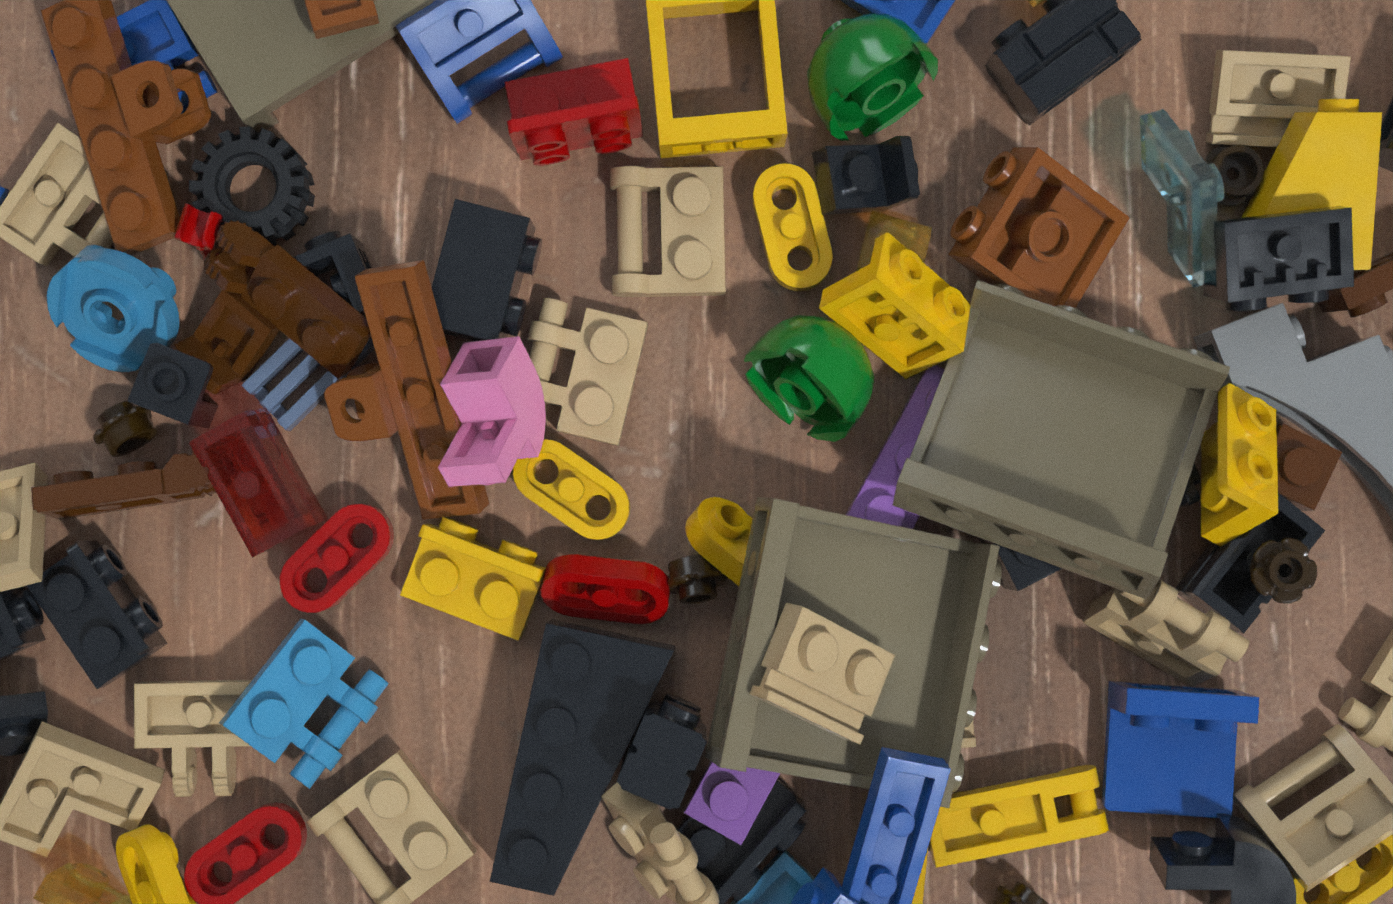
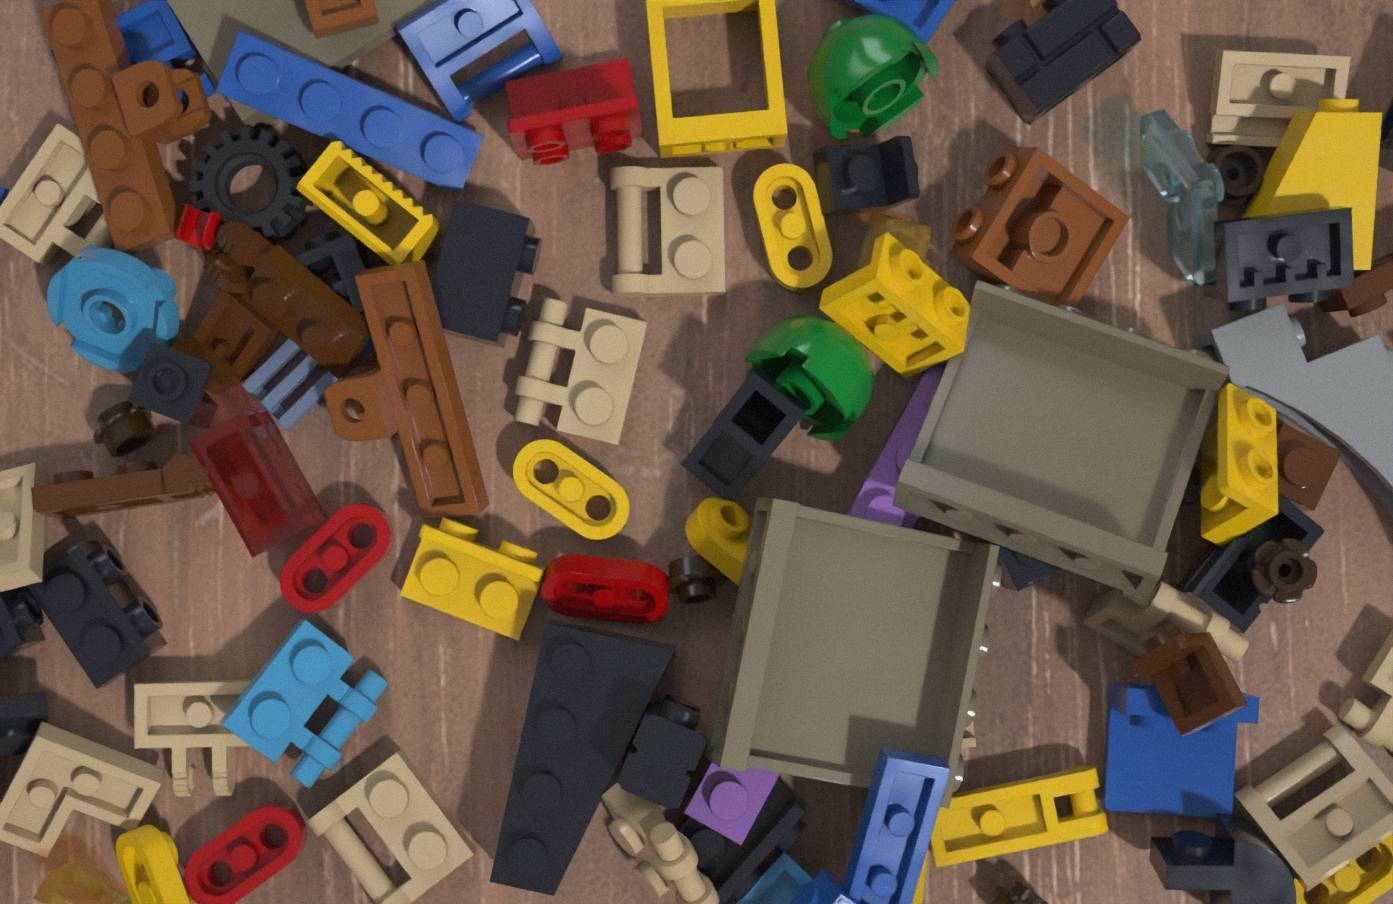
(349, 112): none -> blue plate
(370, 206): none -> yellow brick
(499, 410): bright pink brick -> none
(744, 435): none -> black brick
(822, 673): tan plate -> none
(1189, 678): none -> reddish brown bracket

